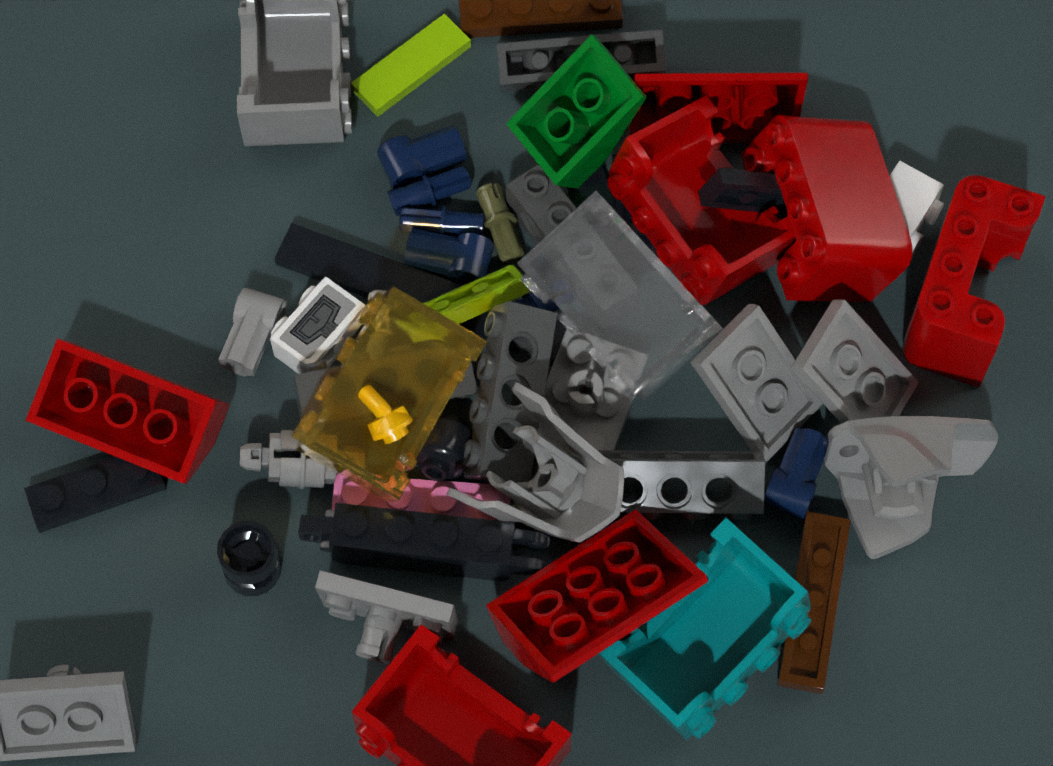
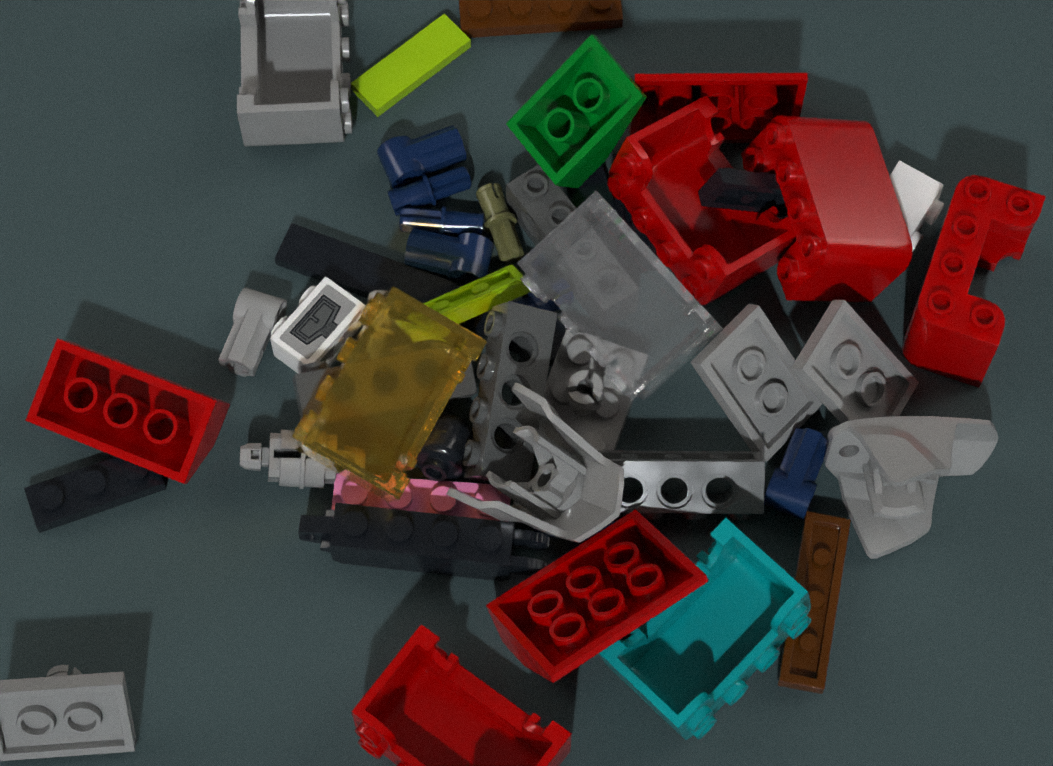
(248, 548): black wheel -> none
(385, 613): light grey plate -> none
(389, 422): yellow plate -> none
(531, 63): dark grey brick -> none

